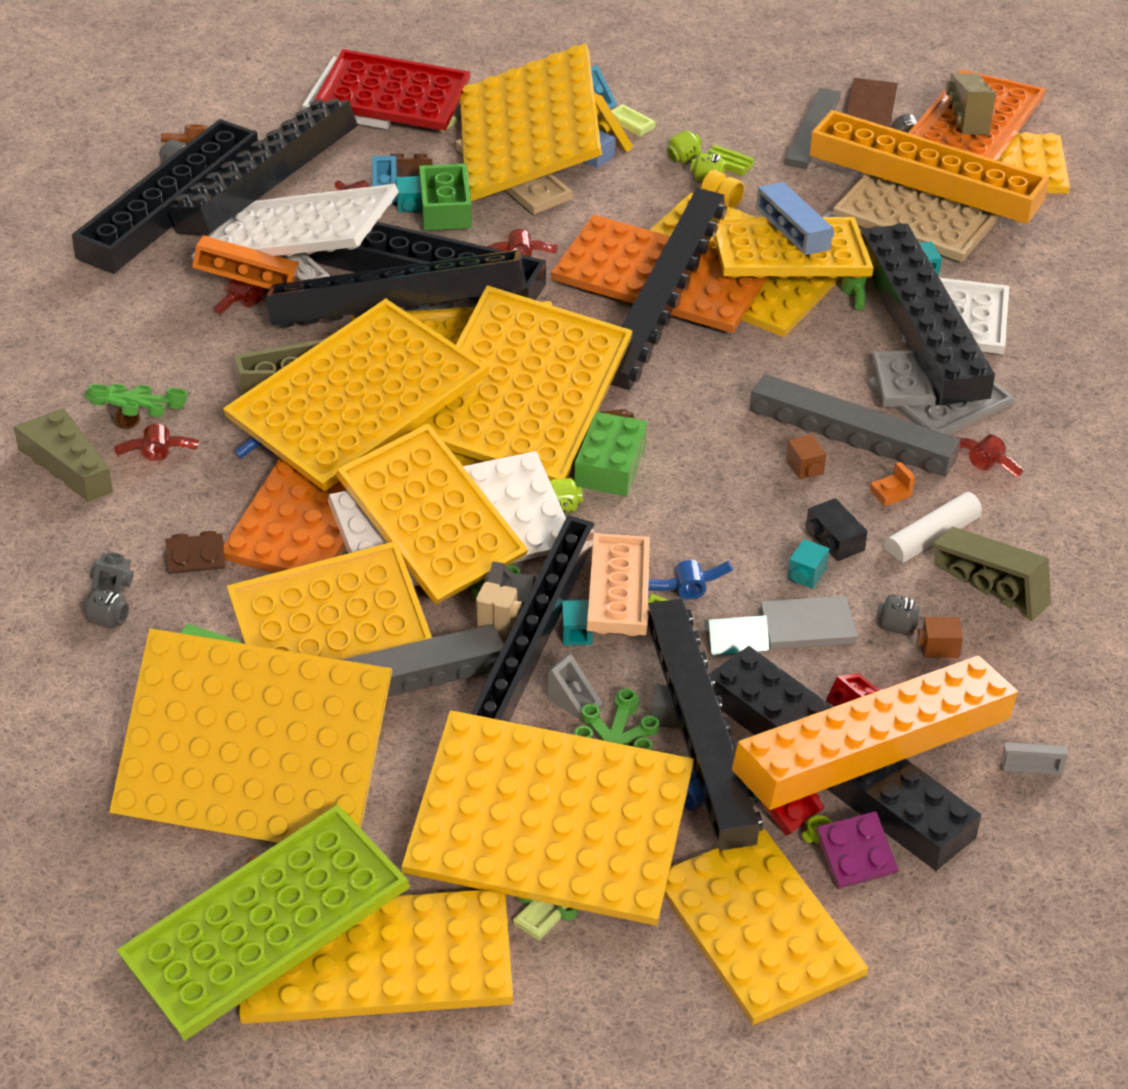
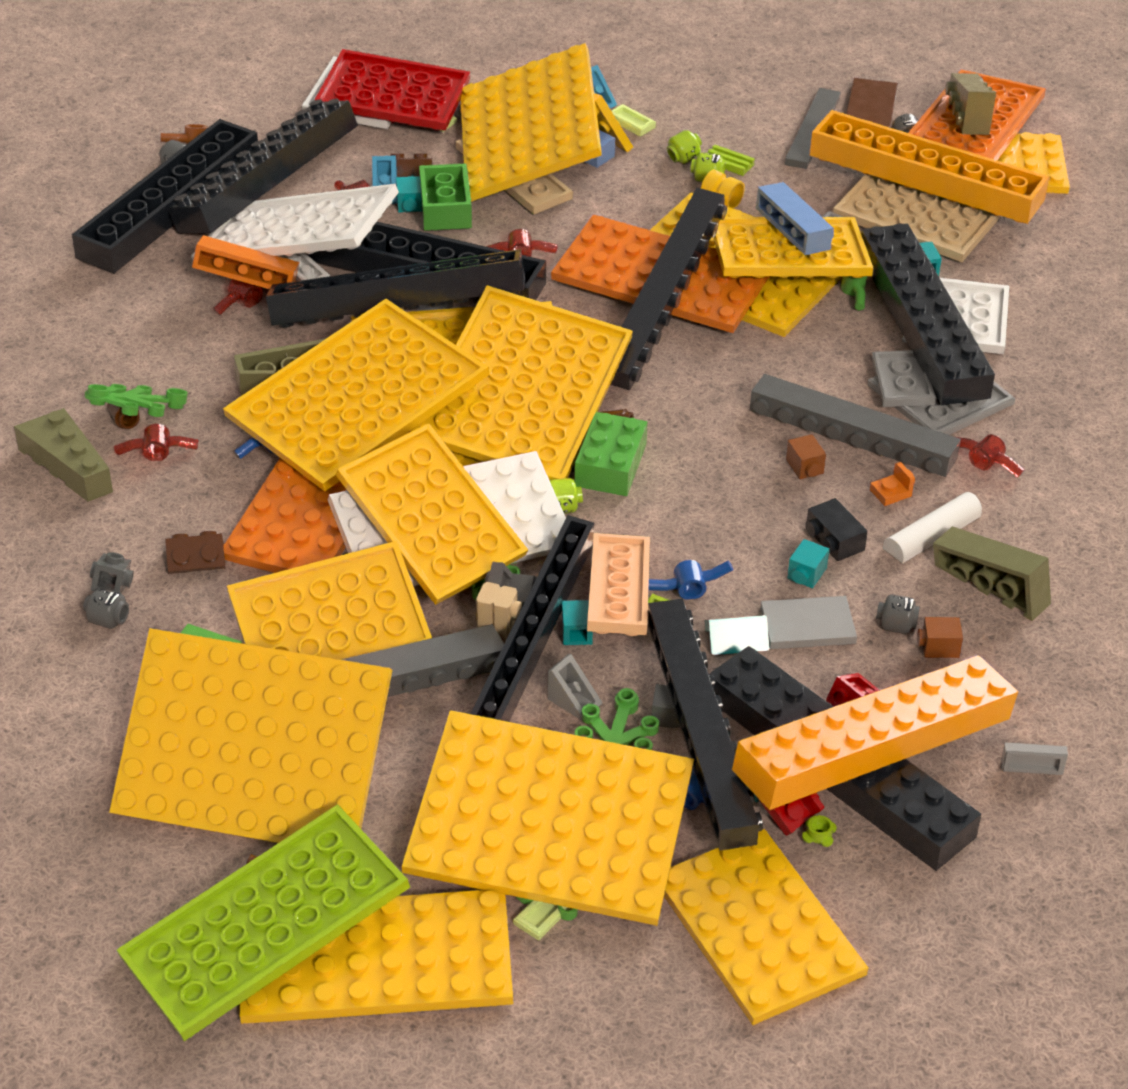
(856, 850): magenta plate -> none

